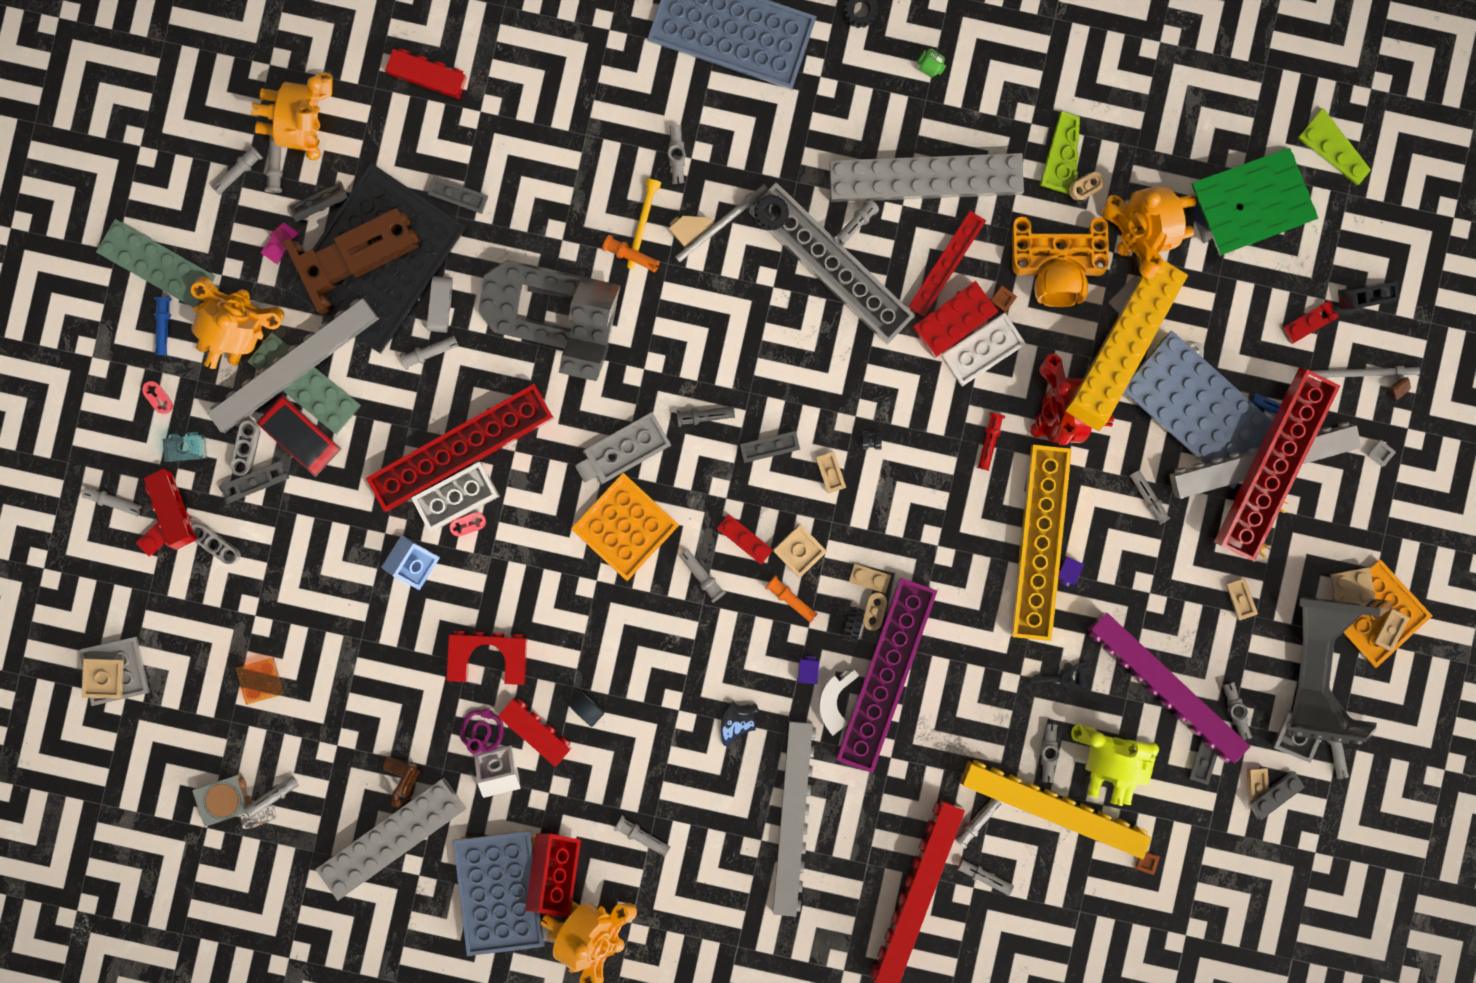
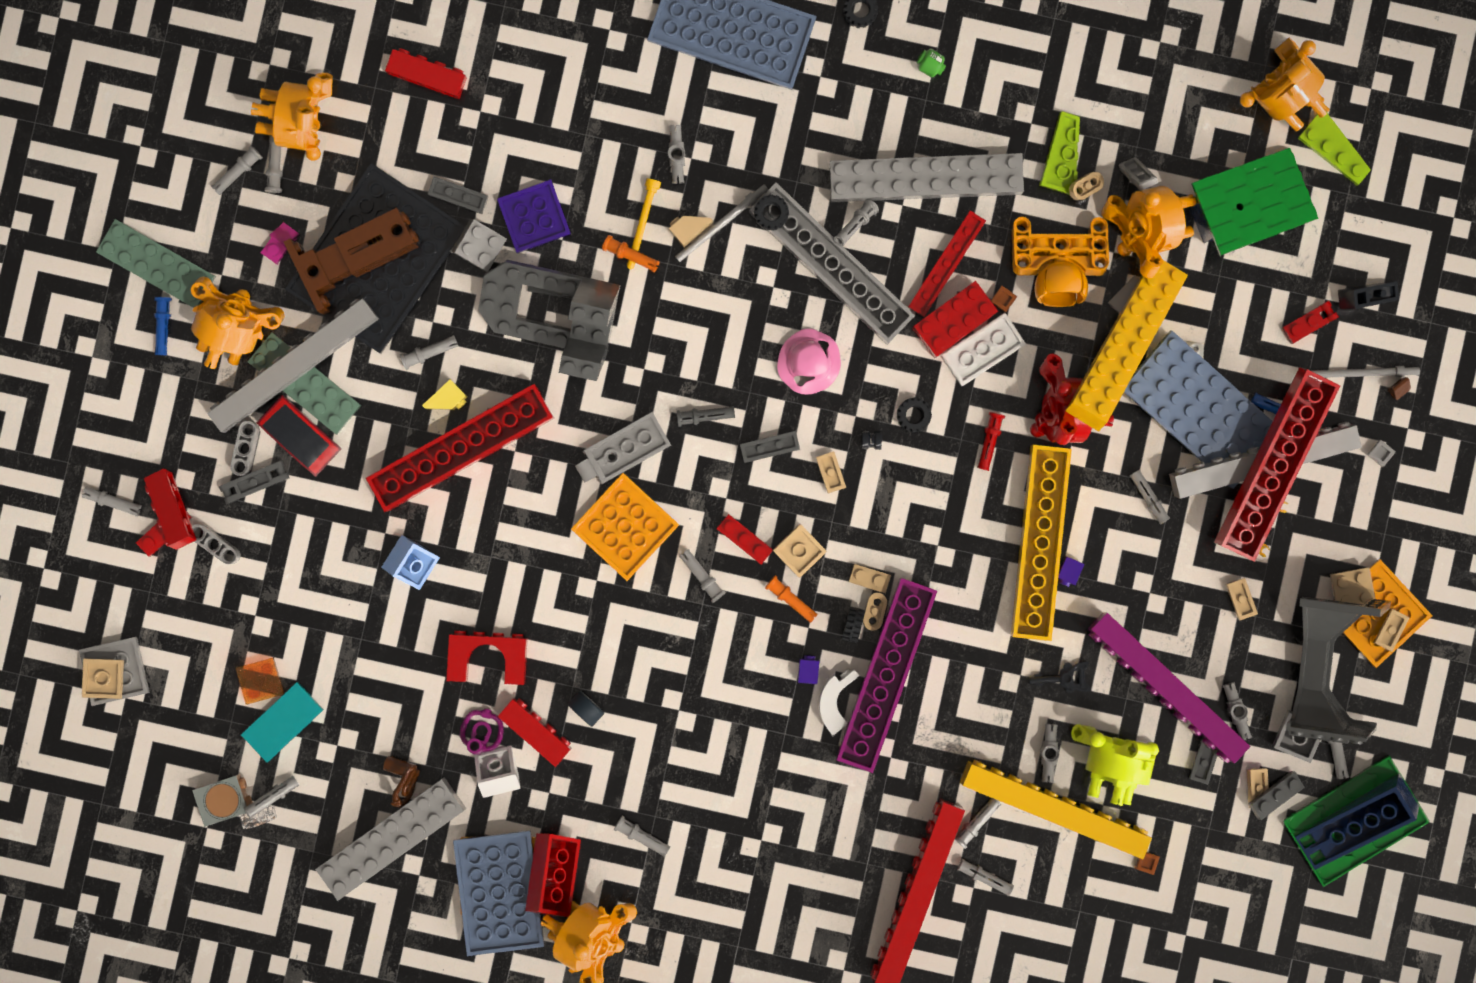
(154, 400): coral beam -> none
(173, 450): clear light blue brick -> none
(282, 722): none -> teal tile
(318, 202): dark grey plate -> none
(440, 304): light grey beam -> none
(447, 398): none -> light yellow slope
(455, 497): white brick -> none
(465, 520): coral beam -> none
(479, 245): none -> light grey brick
(534, 216): none -> dark purple plate
(736, 721): black arm -> none
(792, 818): light grey brick -> none
(805, 357): none -> bright pink piece
(926, 415): none -> black tyre
(1138, 173): none -> light grey tile
(1290, 85): none -> light orange piece
(1356, 820): none -> piece

